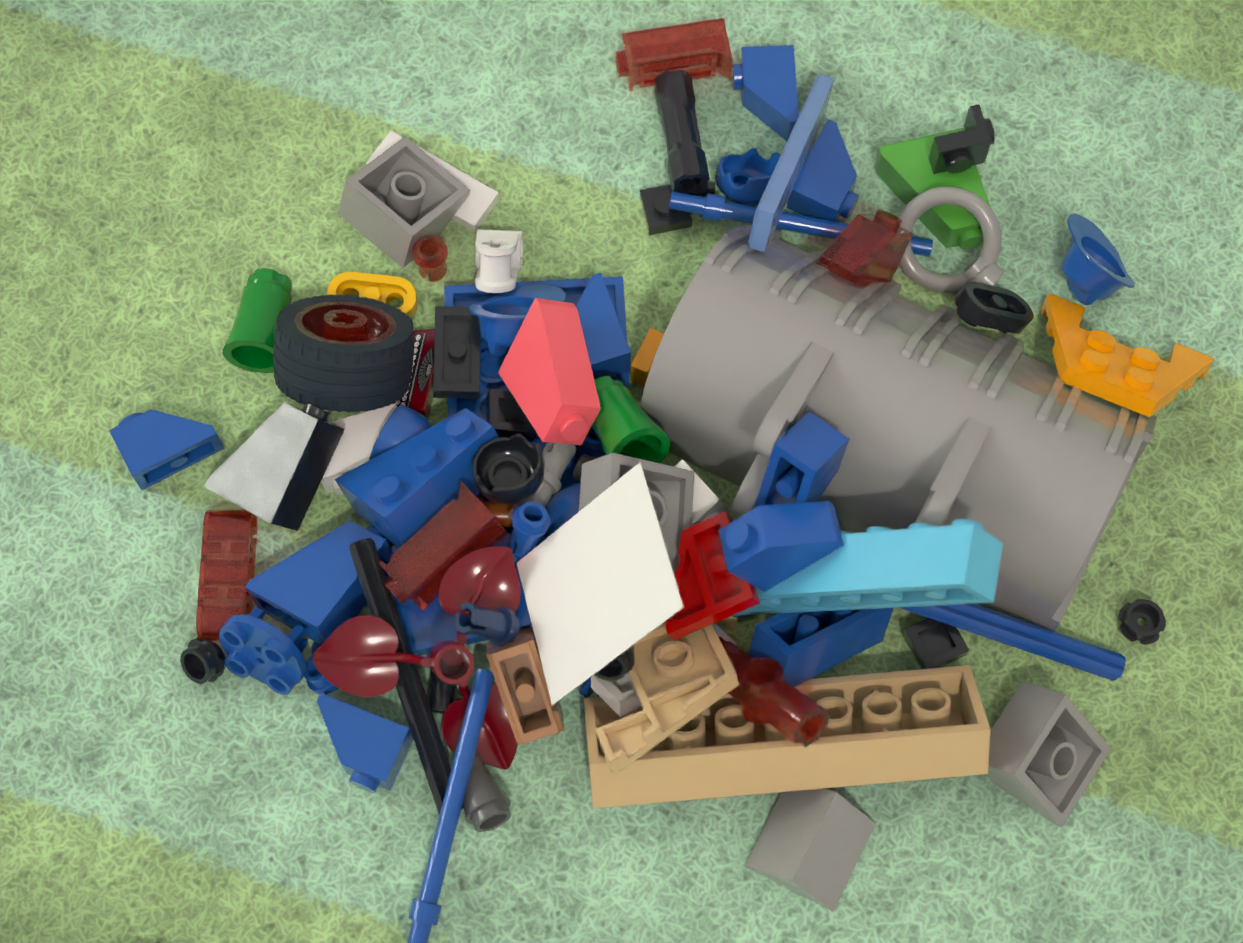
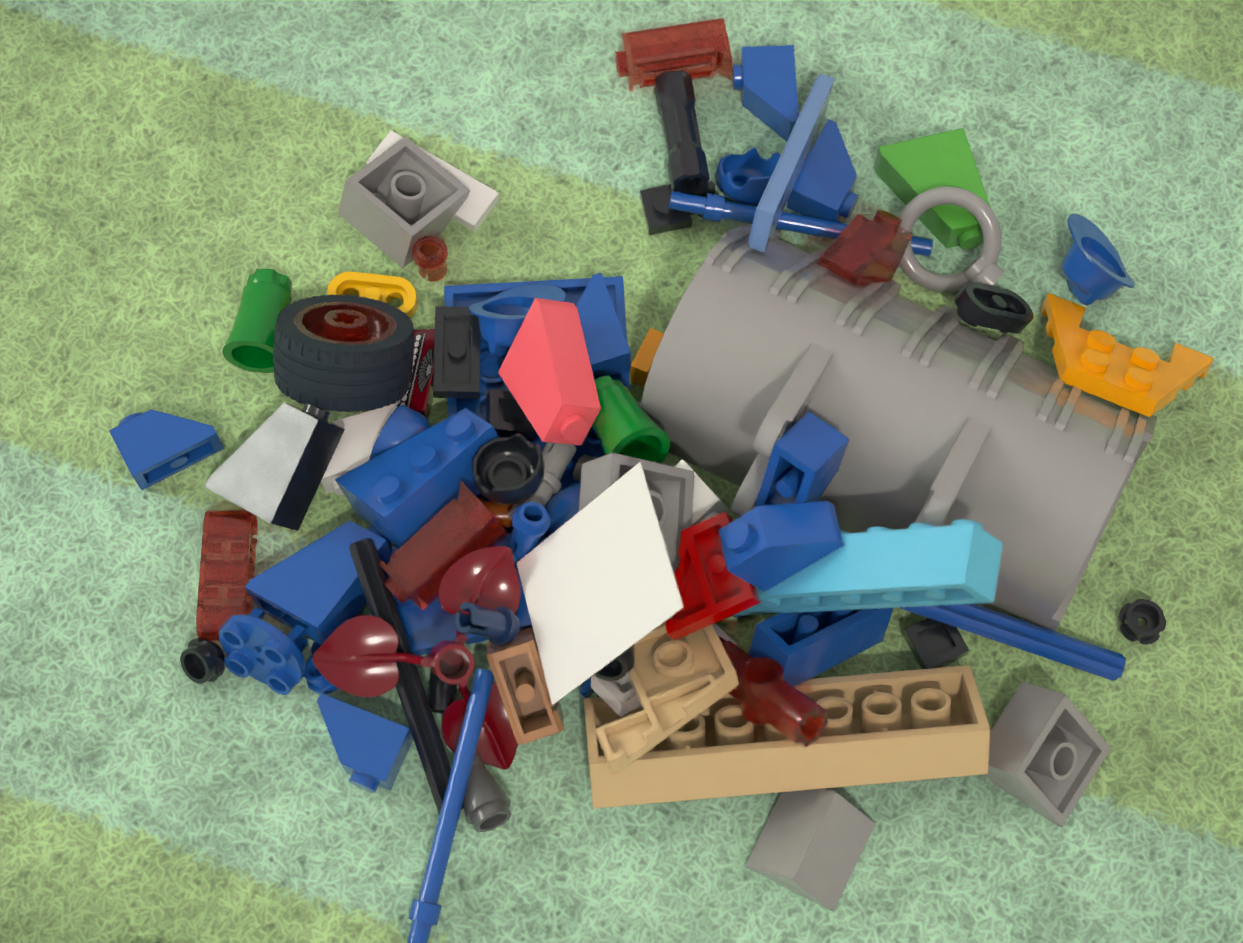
(498, 259): white piece -> none
(965, 148): black bracket -> none

